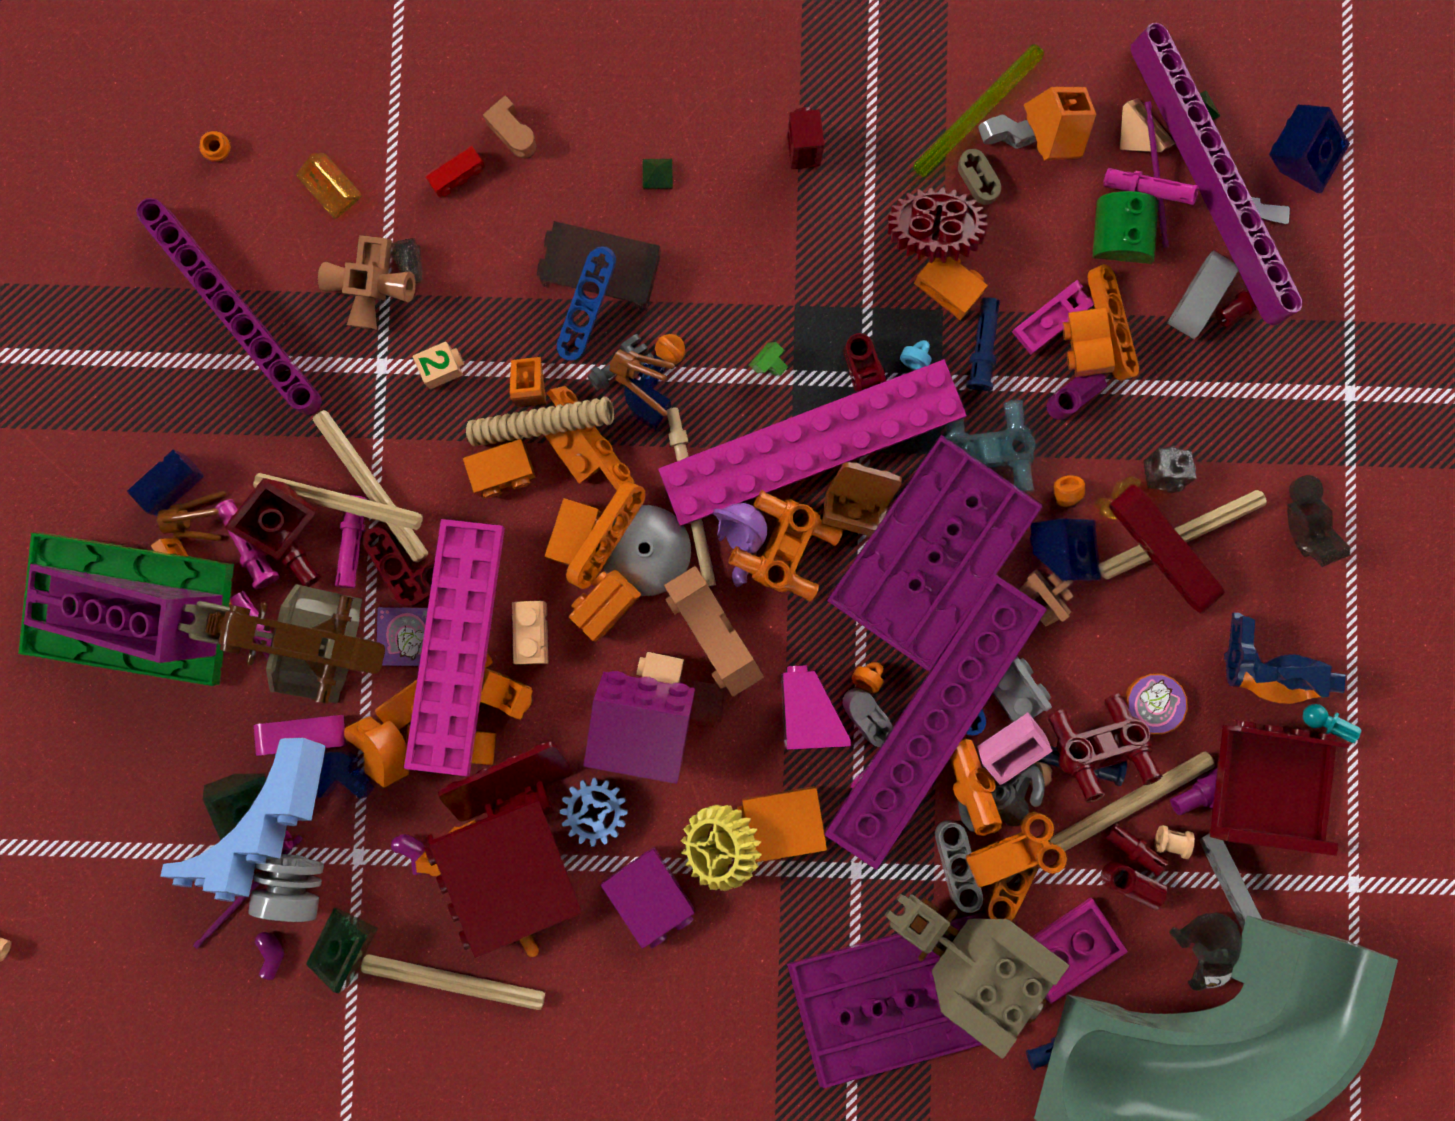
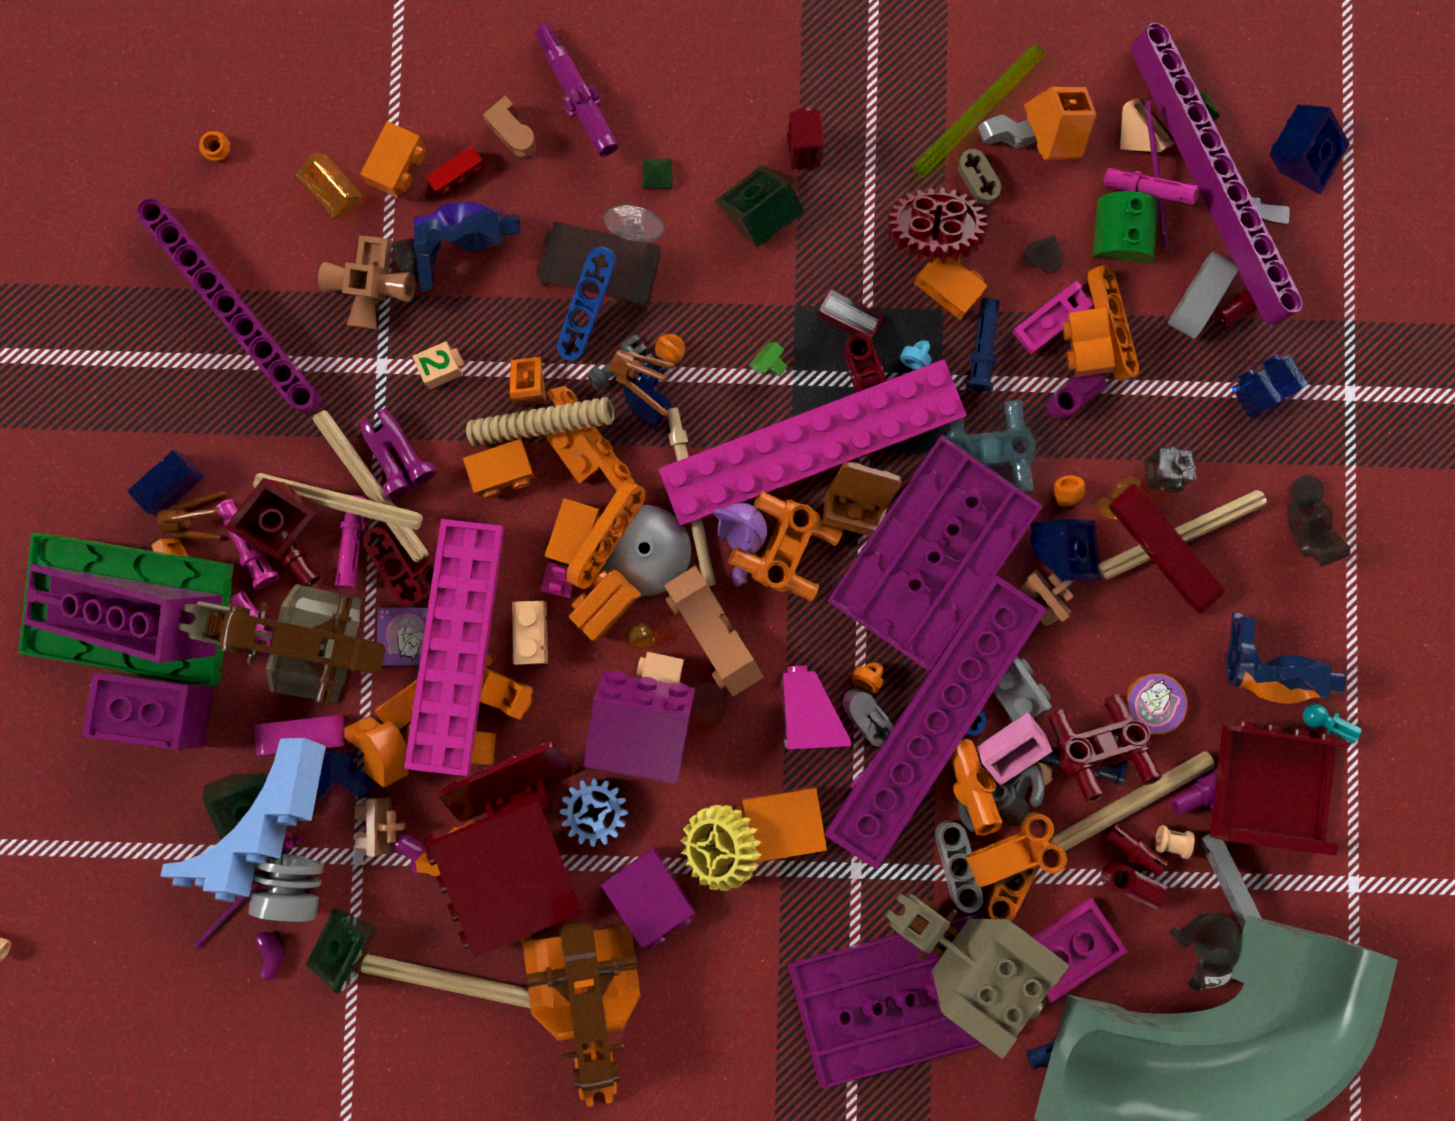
(147, 711): none -> magenta container
(379, 443): none -> magenta piece
(380, 826): none -> nougat hips
(393, 160): none -> orange brick
(465, 225): none -> dark blue hips
(556, 581): none -> dark pink tile
(579, 98): none -> magenta piece
(581, 991): none -> piece
(633, 223): none -> clear dish
(641, 636): none -> clear yellow hinge
(760, 205): none -> clear green slope
(849, 315): none -> slope
(1045, 255): none -> clear smoke tile
(1270, 385): none -> clear blue brick

